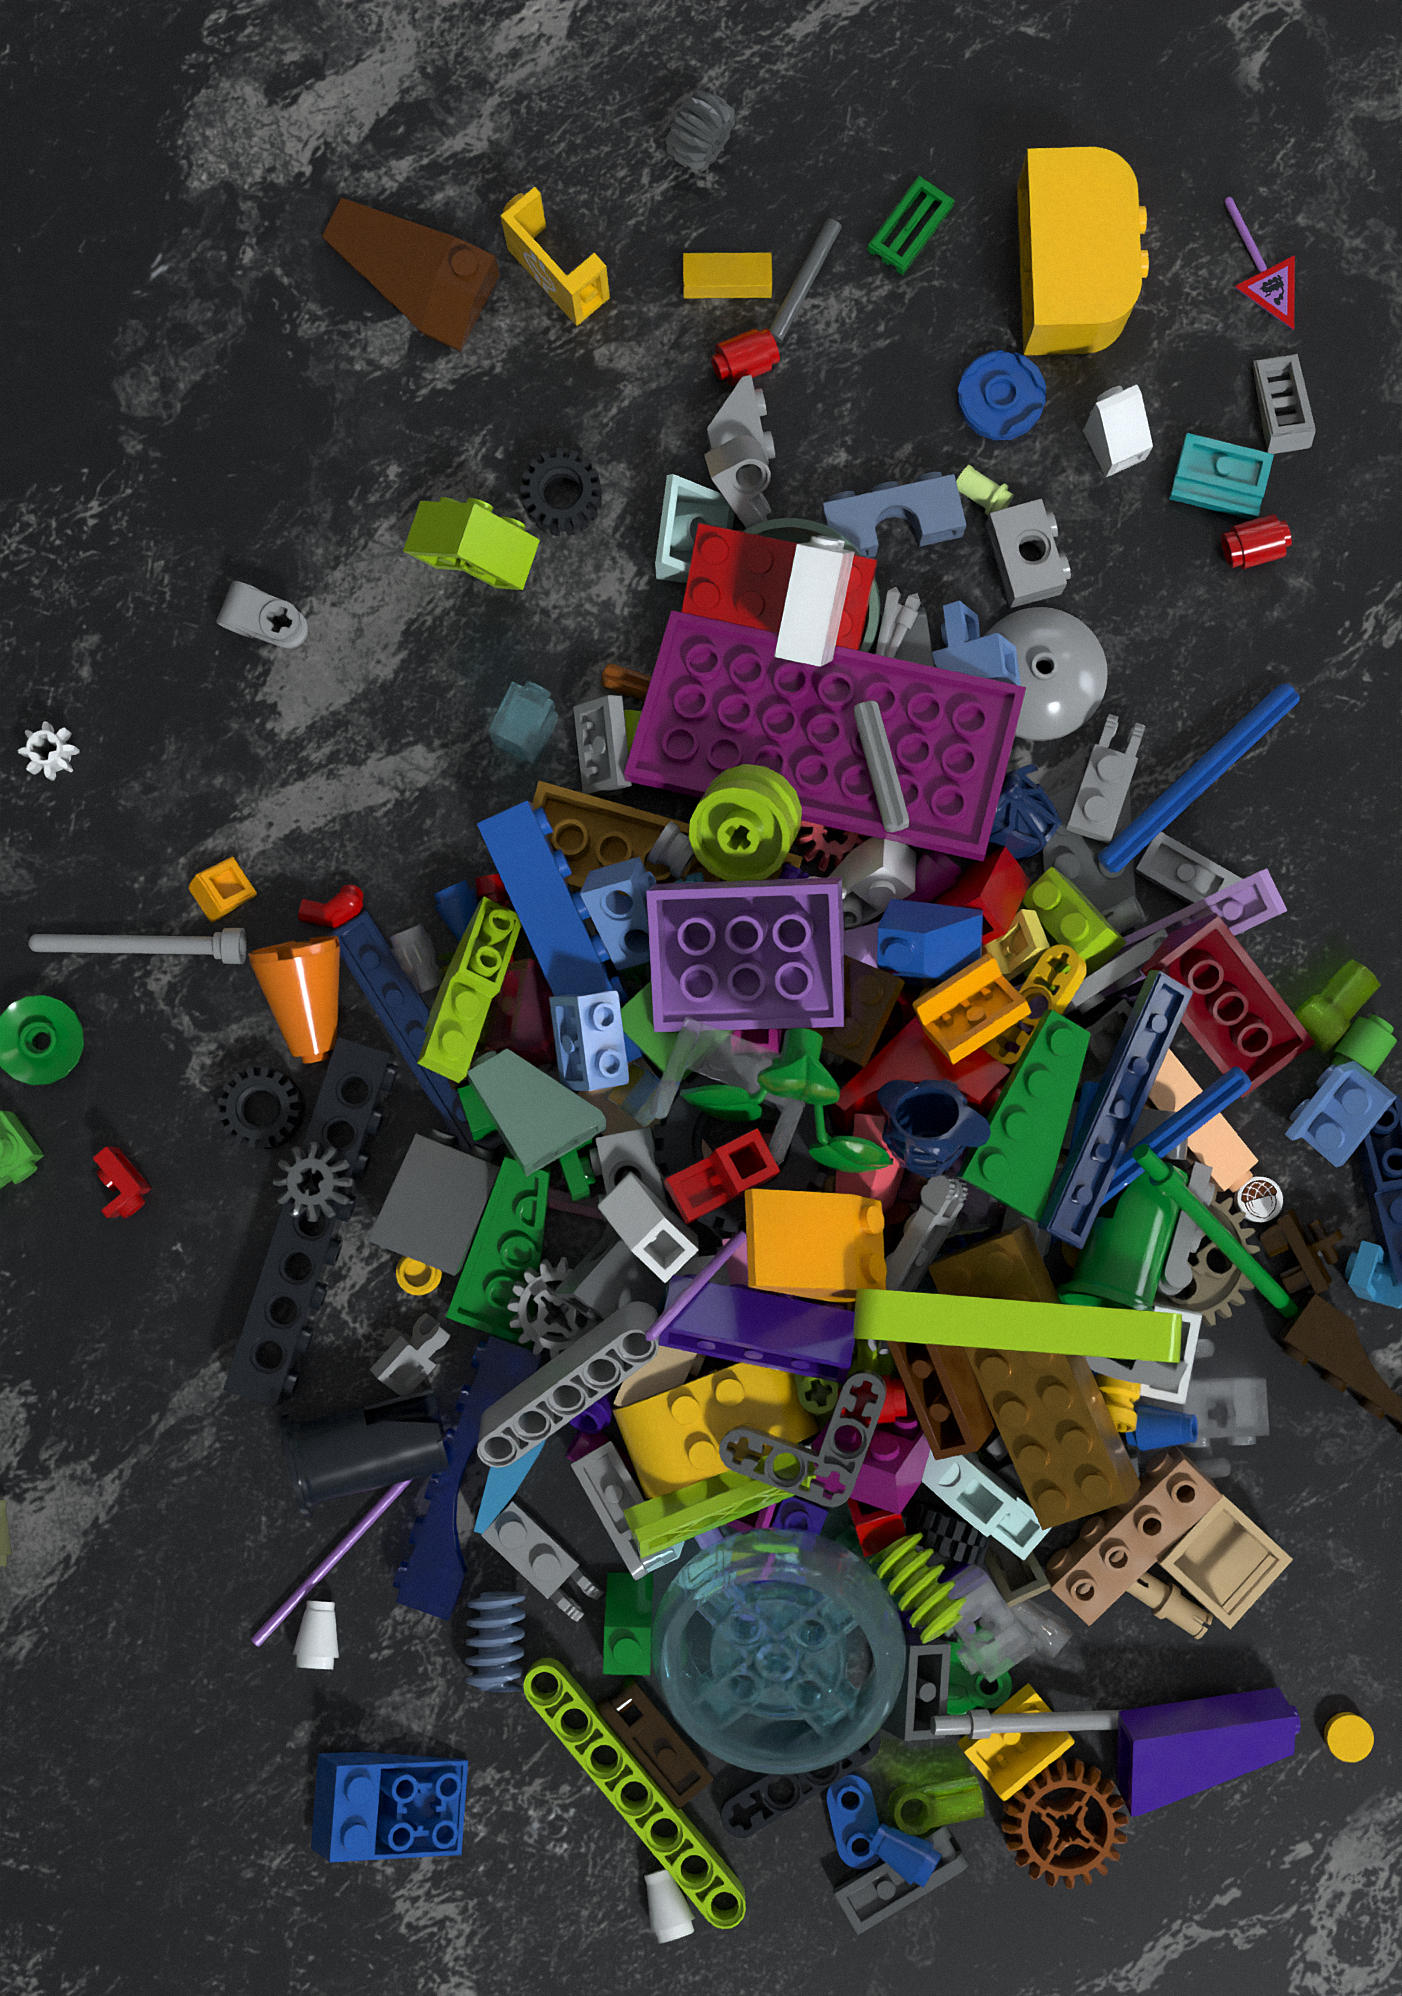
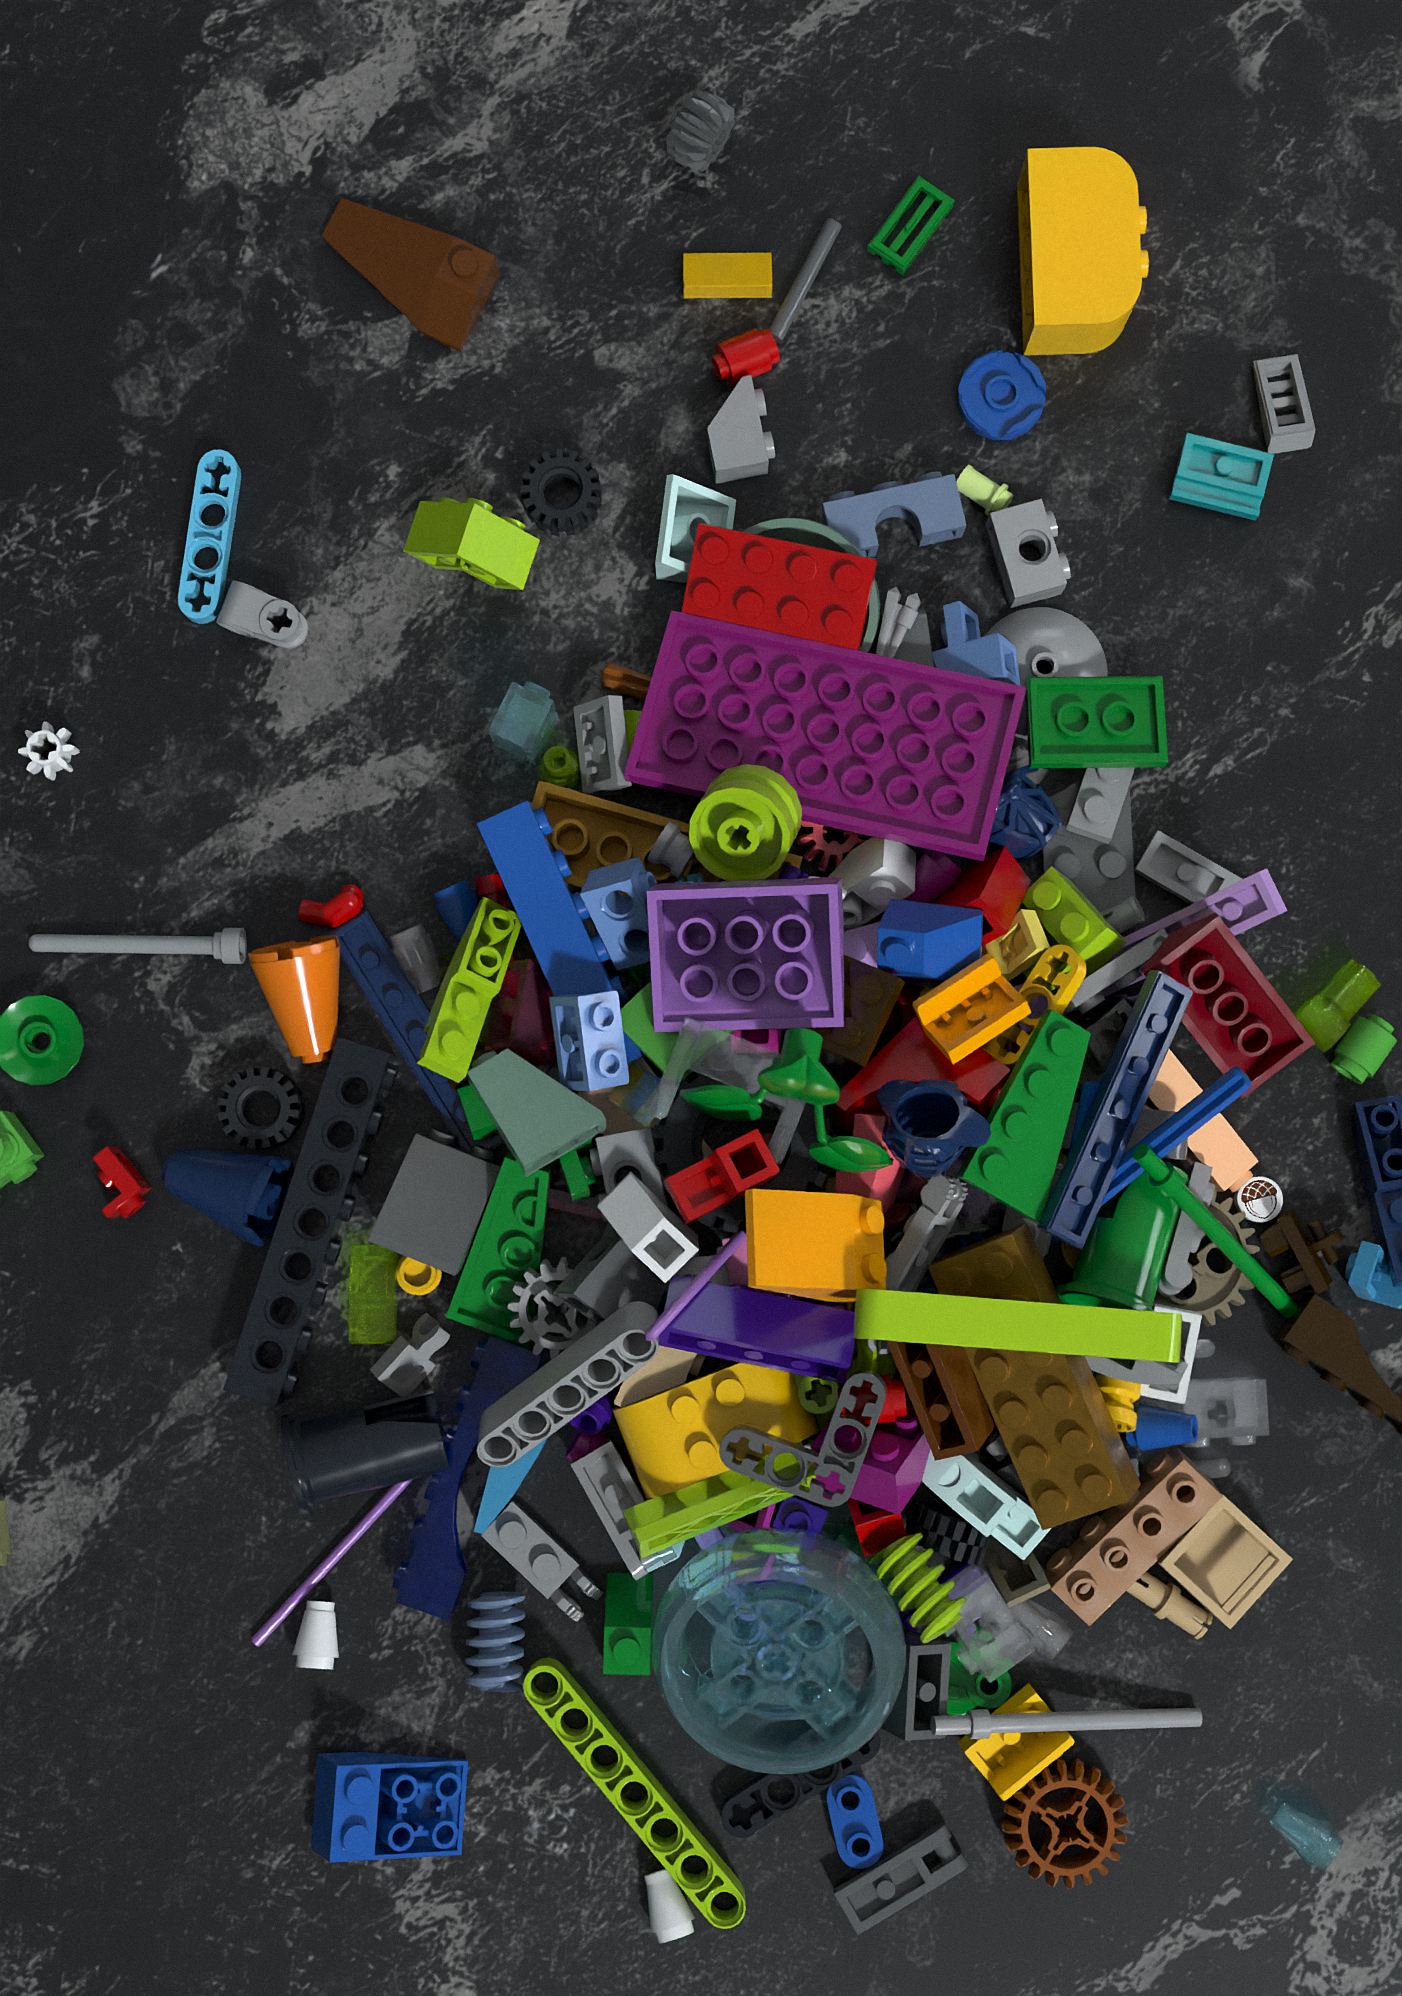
(204, 536): none -> medium azure beam
(221, 889): light orange slope -> none
(231, 1189): none -> dark blue cone
(298, 1177): dark grey gear -> none
(372, 1295): none -> clear neon green slope
(567, 775): none -> clear neon green cone
(575, 294): yellow panel -> none
(656, 1743): dark brown plate -> none
(745, 485): light grey plate -> none
(815, 601): white brick -> none
(881, 766): light grey axle -> none
(906, 1854): blue cone -> none
(942, 1800): clear neon green piece -> none
(1096, 722): none -> green tile
(1119, 429): white slope -> none
(1198, 778): blue axle -> none
(1198, 1744): dark purple slope -> none
(1256, 542): red brick -> none
(1272, 287): piece -> none
(1307, 1836): none -> clear light blue cone
(1340, 1111): medium blue bracket -> none
(1348, 1737): yellow tile -> none

